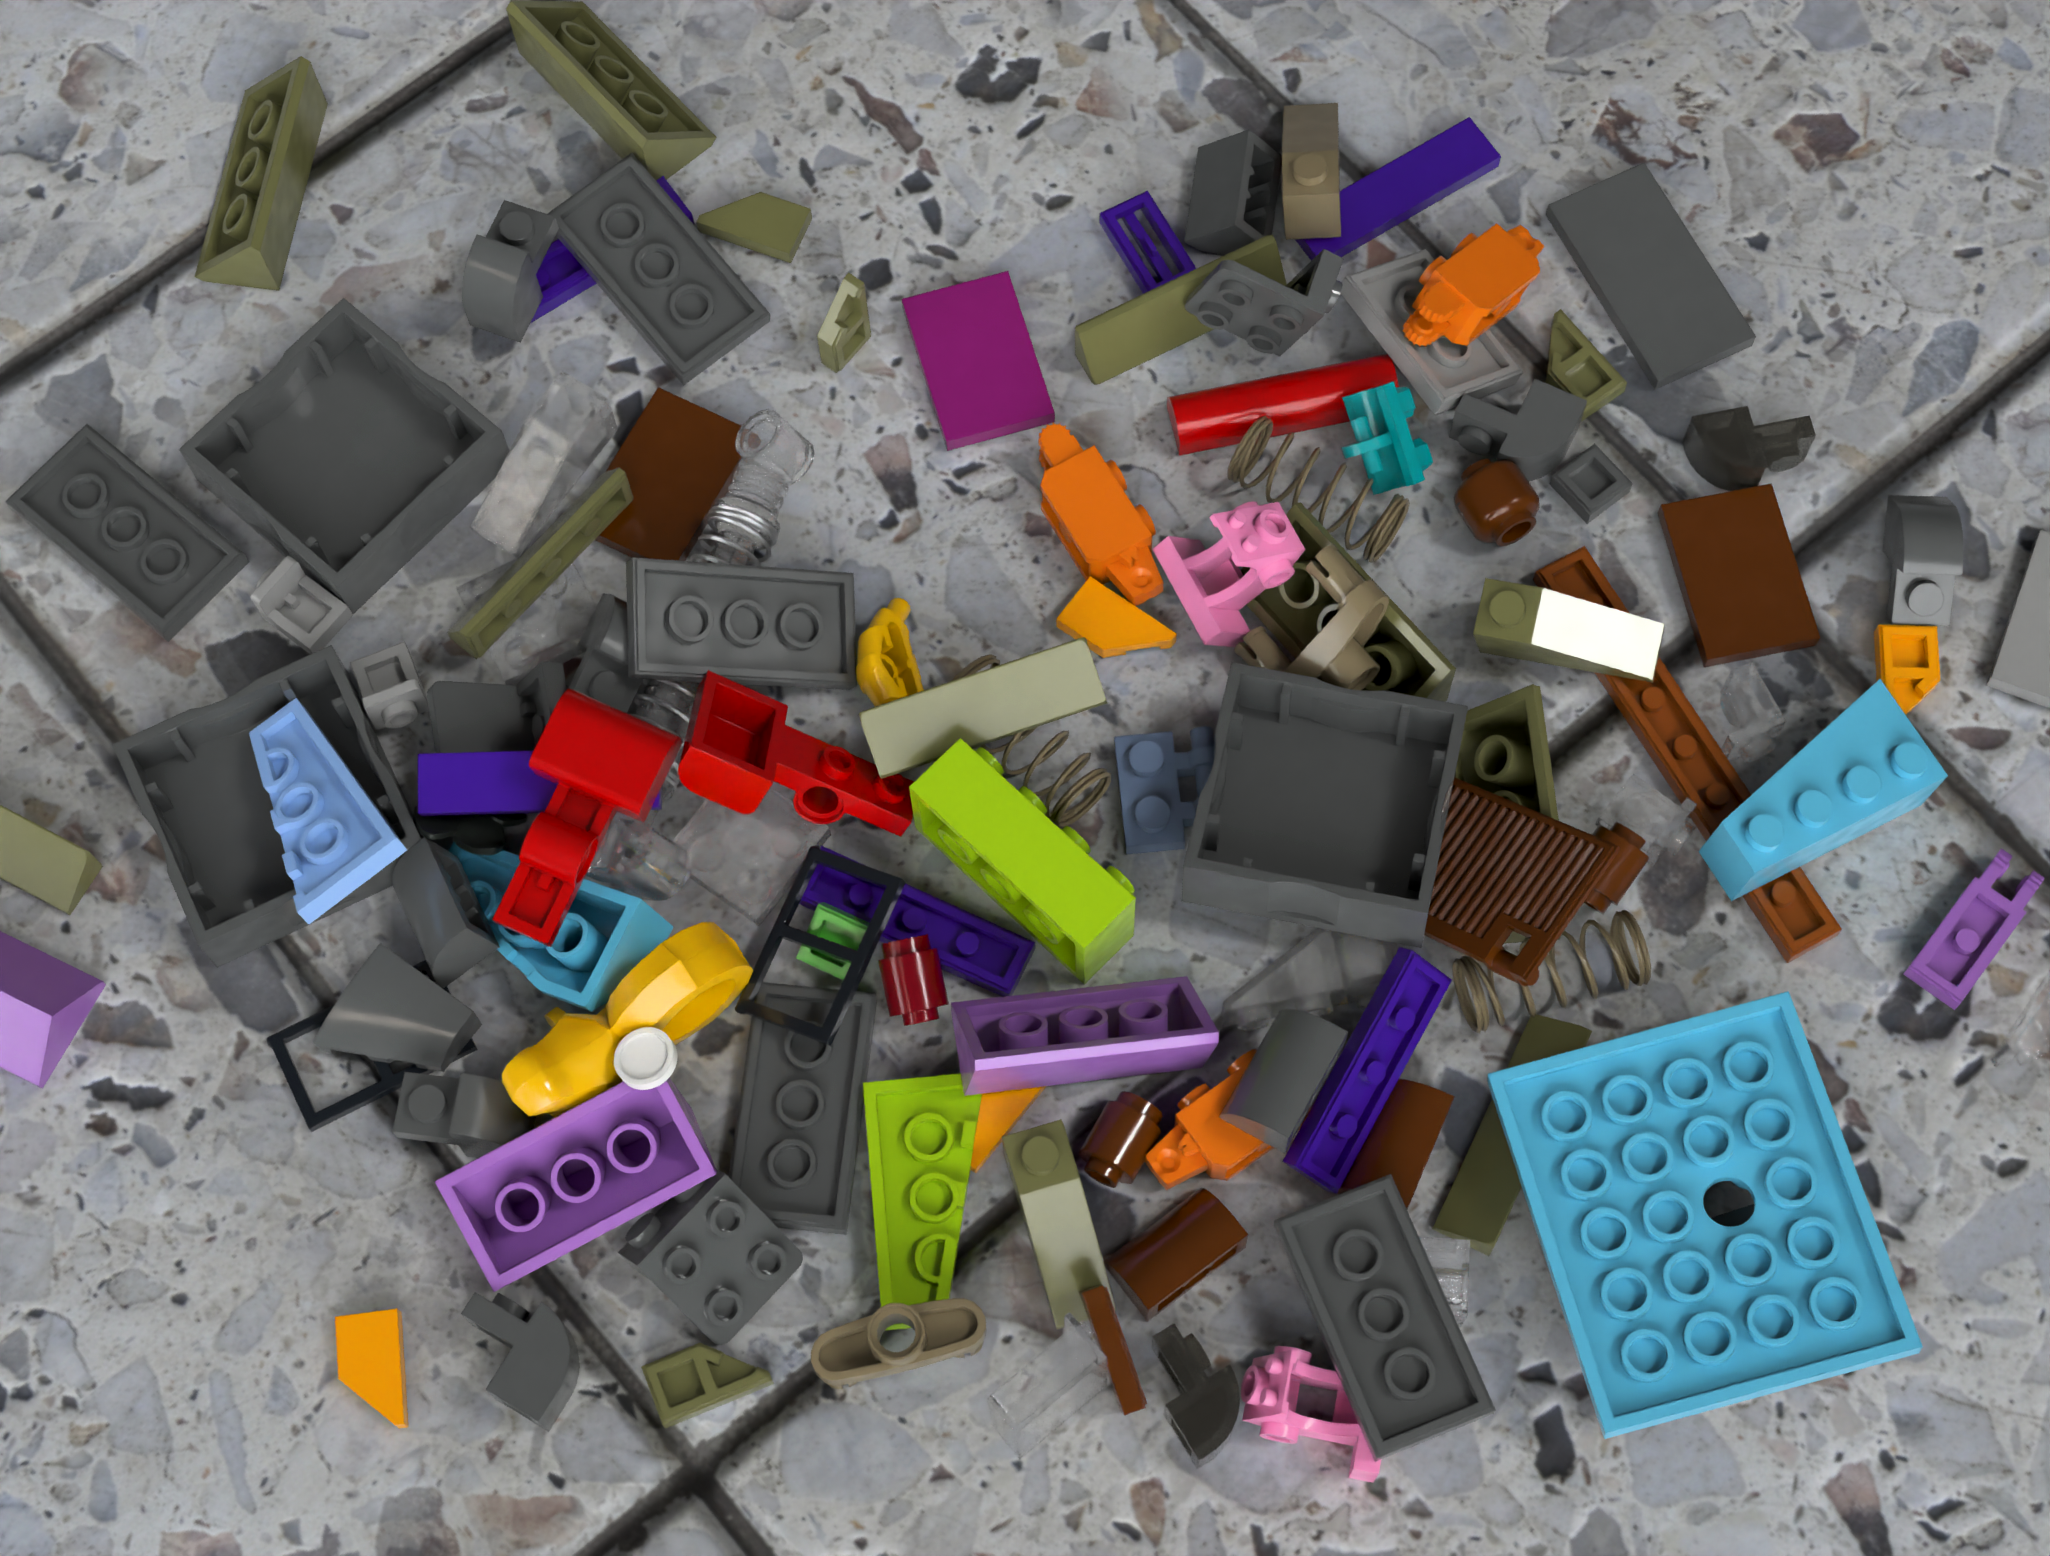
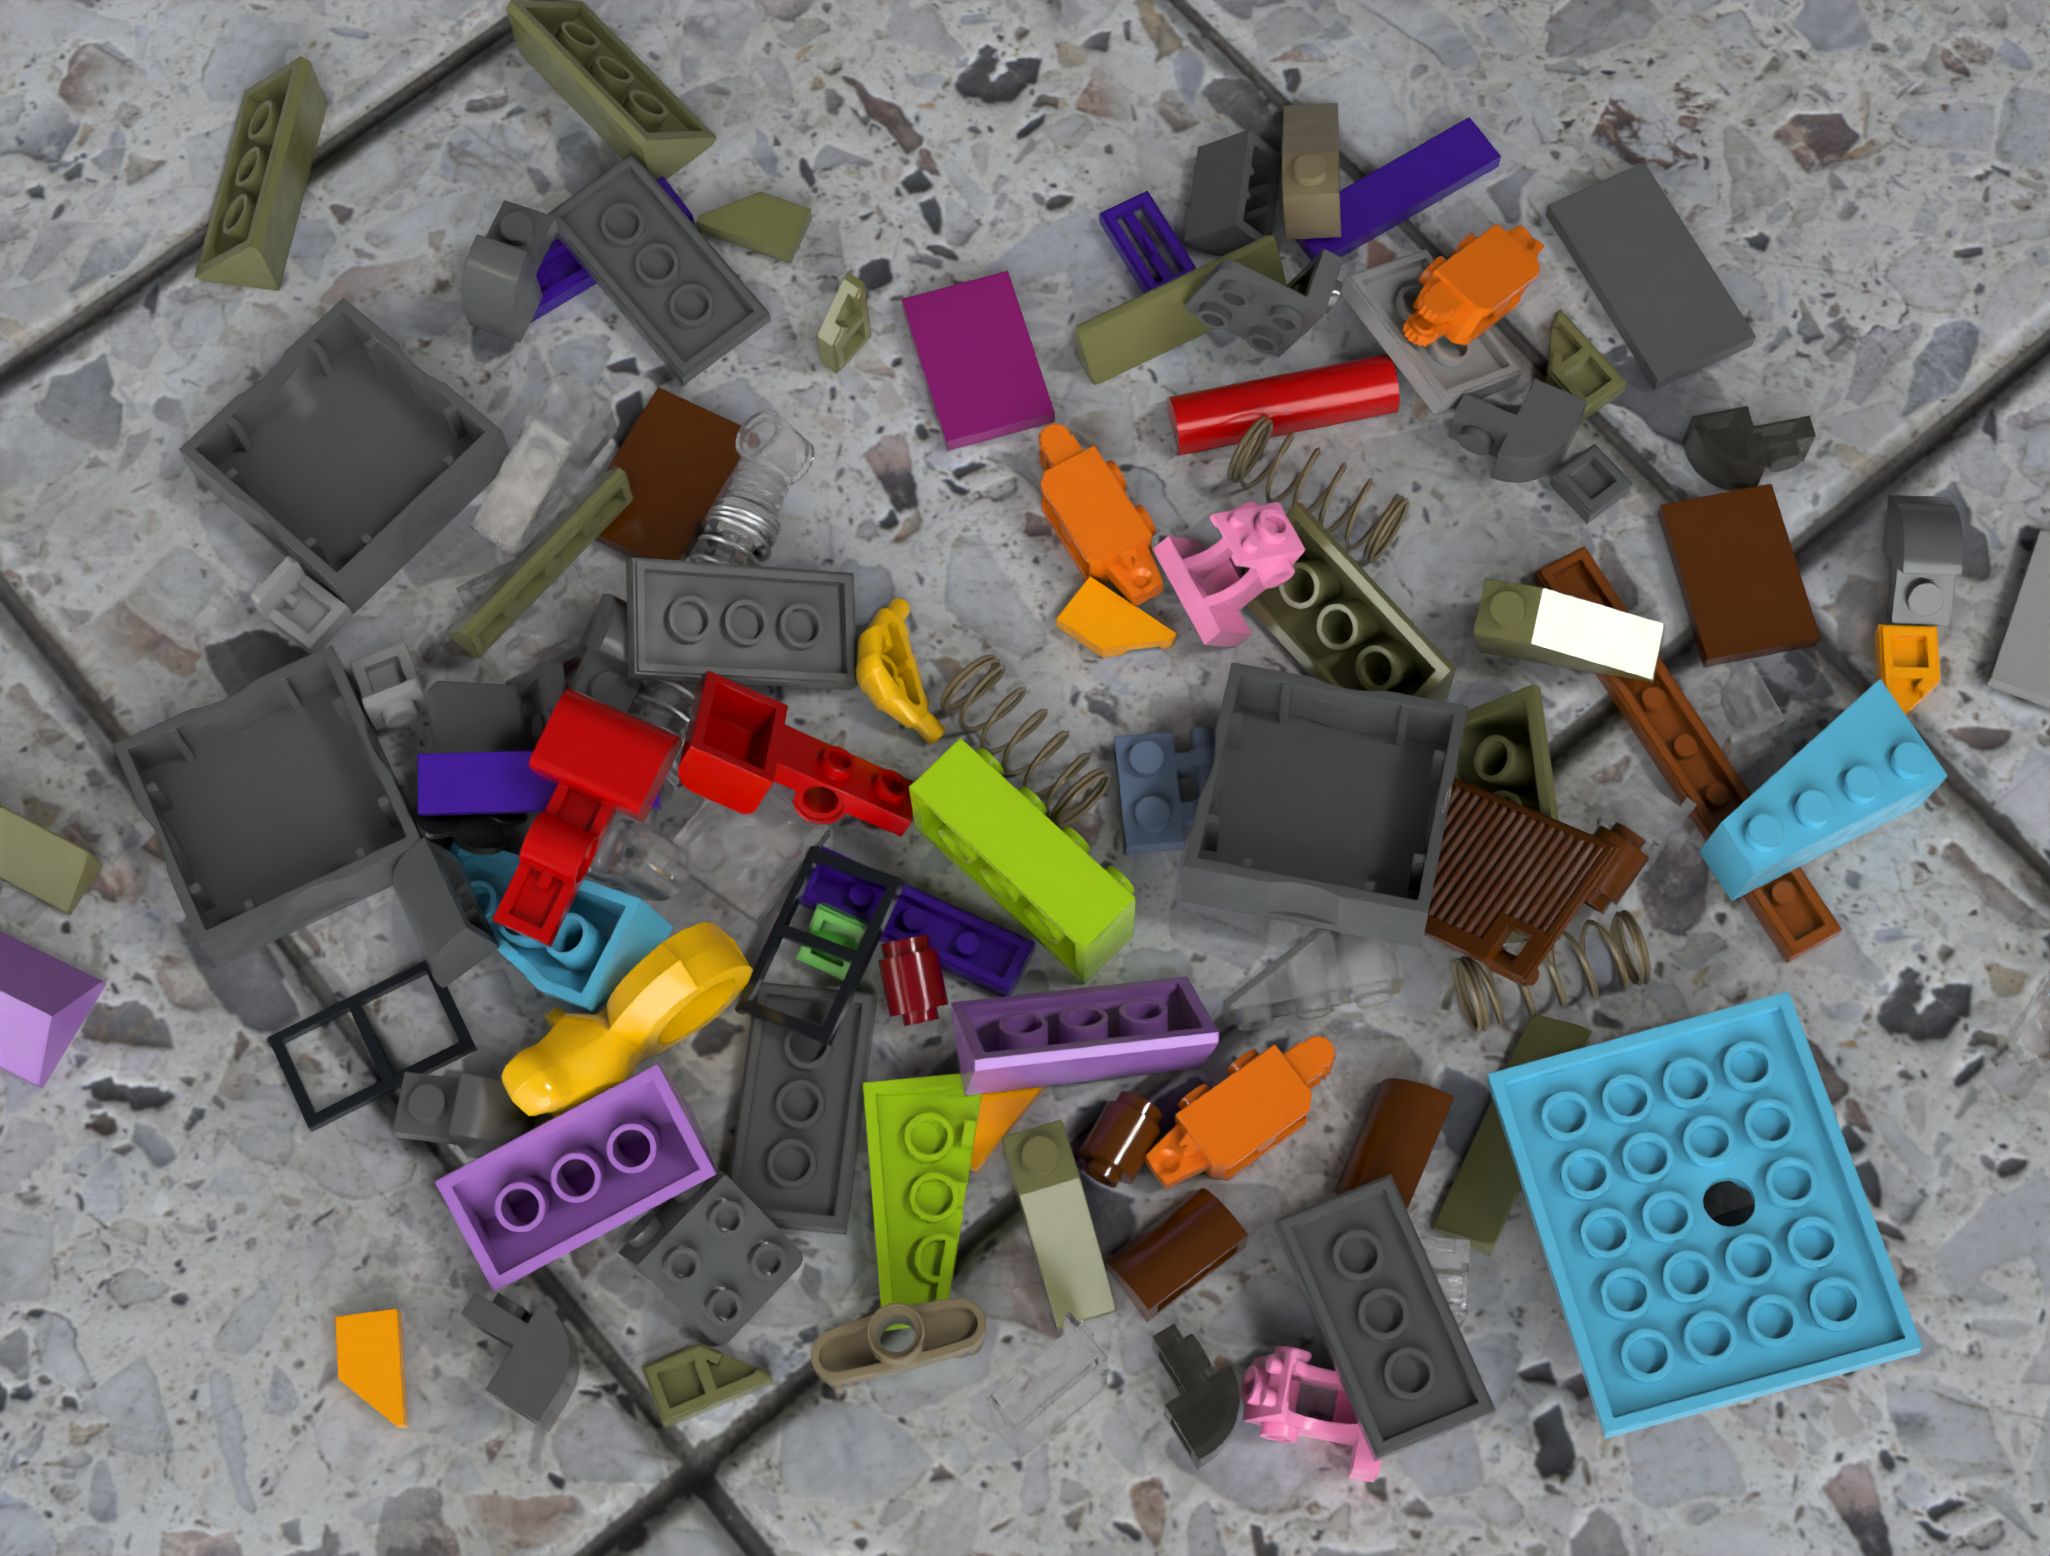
(127, 532): dark grey tile -> none
(321, 811): light blue wing -> none
(397, 1015): dark grey slope -> none
(645, 1058): white piece -> none
(983, 707): slope -> none
(1113, 1344): reddish brown tile -> none
(1284, 1077): dark grey brick -> none
(1337, 650): dark tan connector -> none
(1367, 1070): dark purple tile -> none
(1384, 437): teal hips -> none
(1496, 502): reddish brown head -> none
(1971, 934): medium lavender hinge -> none

